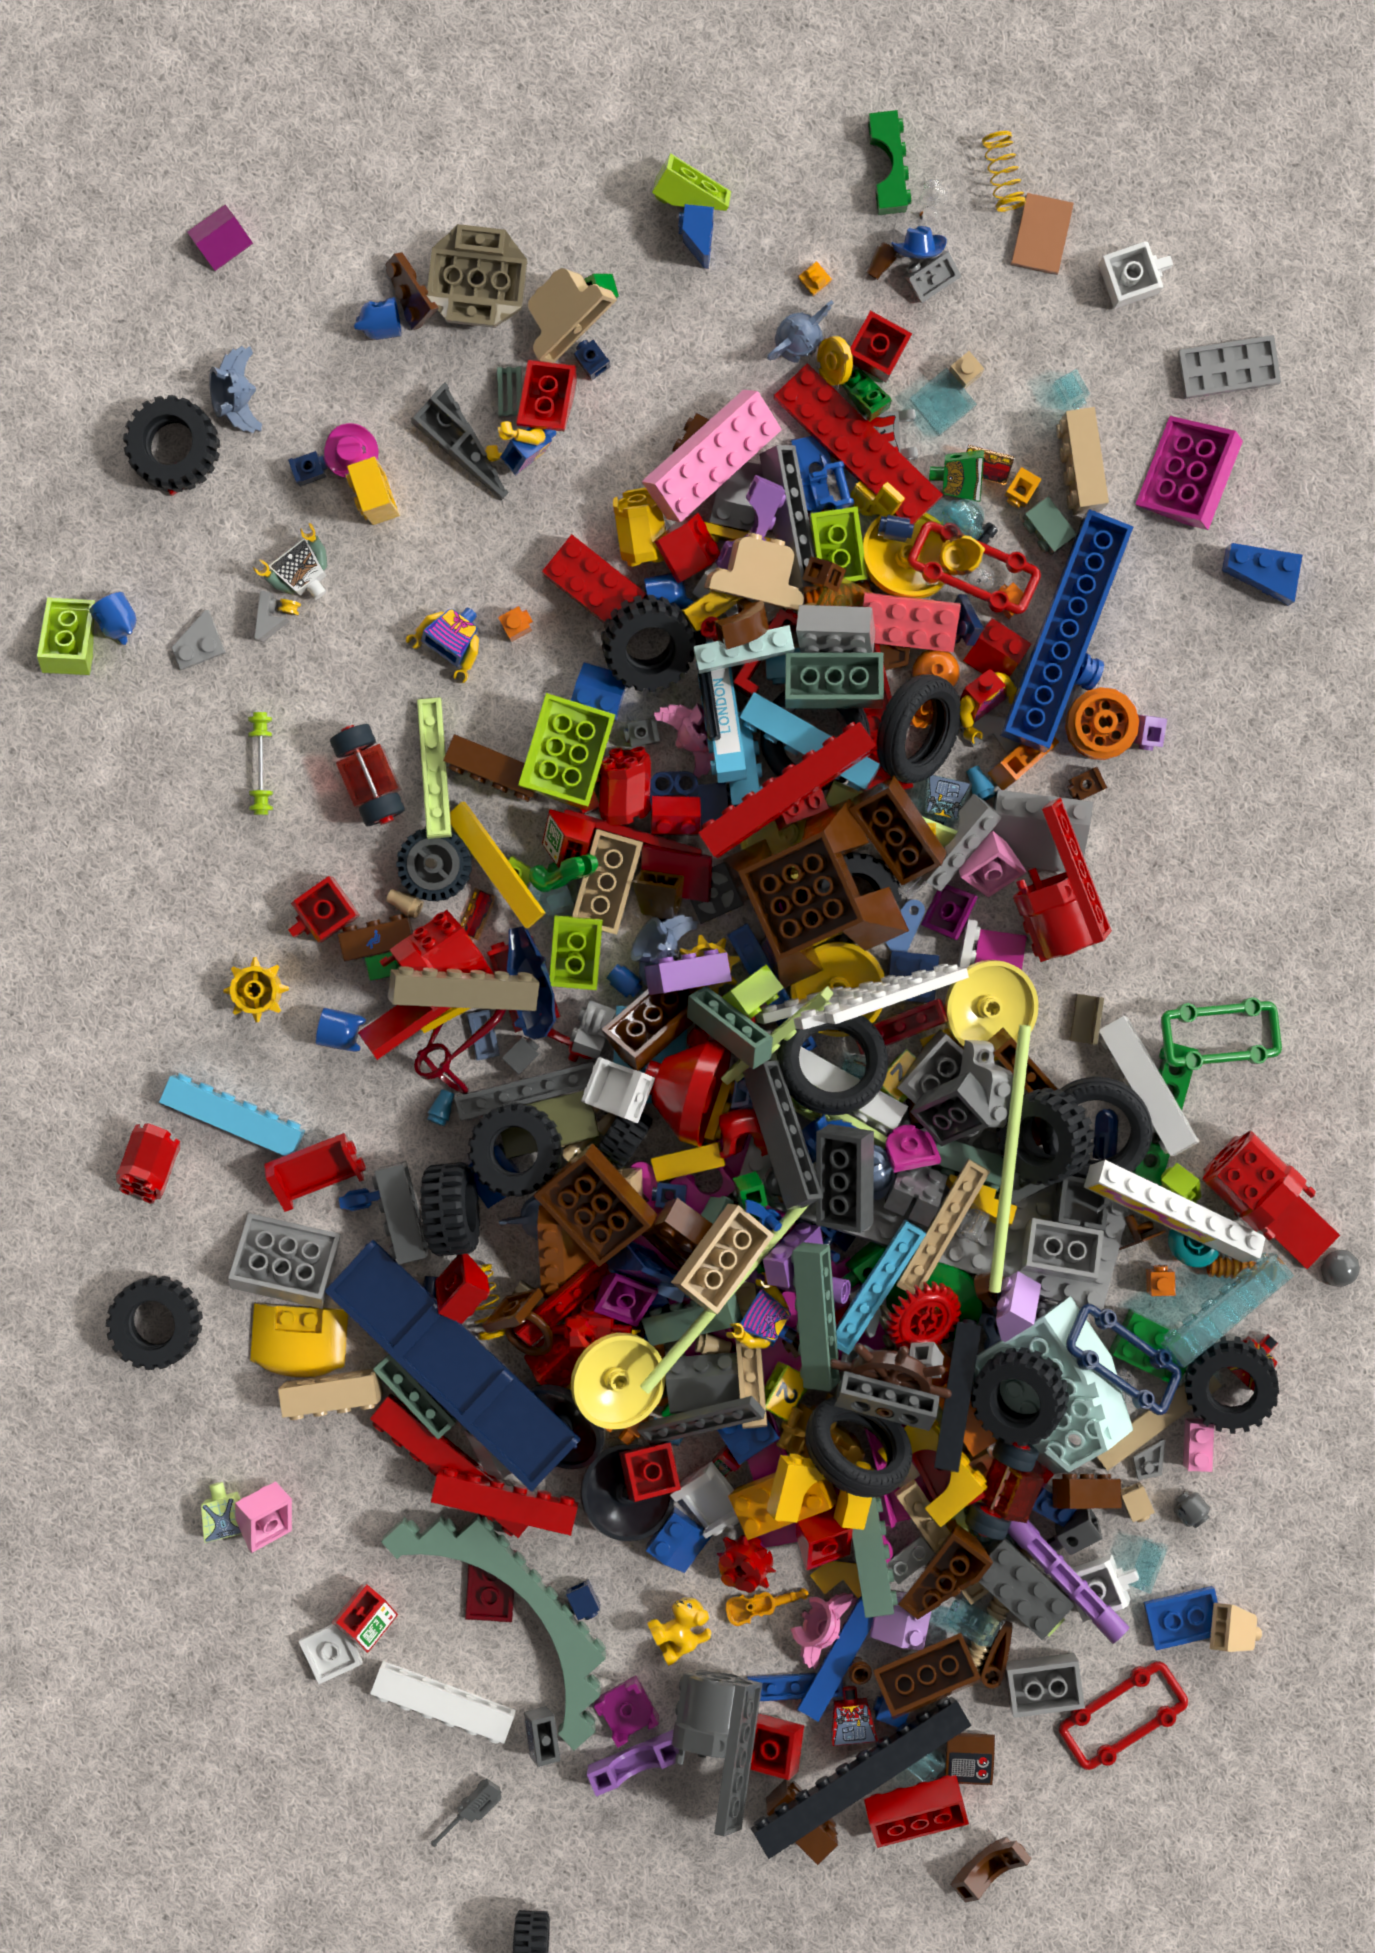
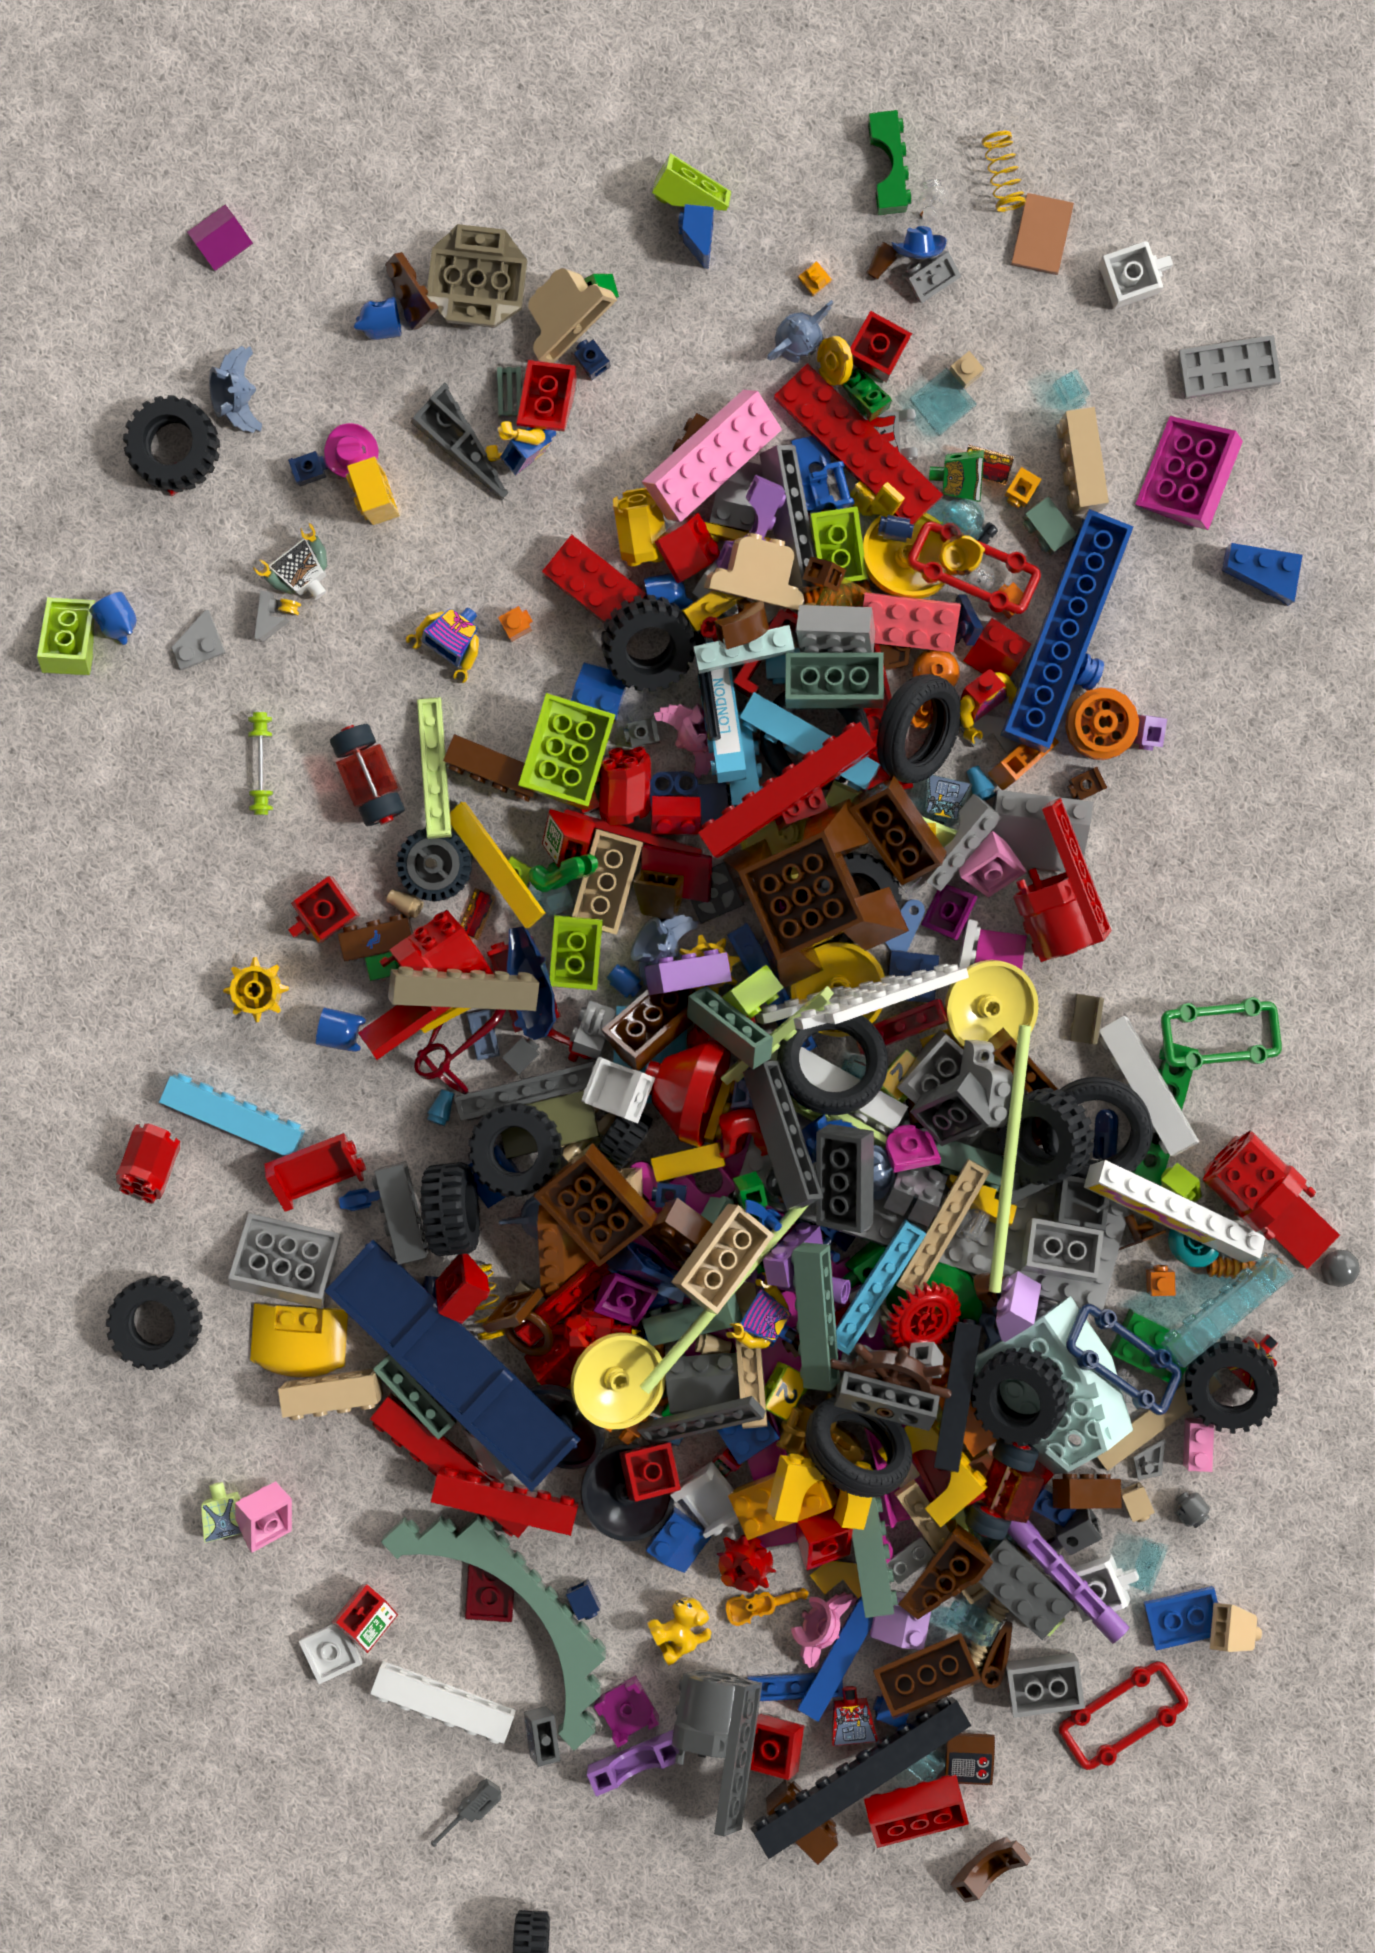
(859, 1671): reddish brown cone -> none

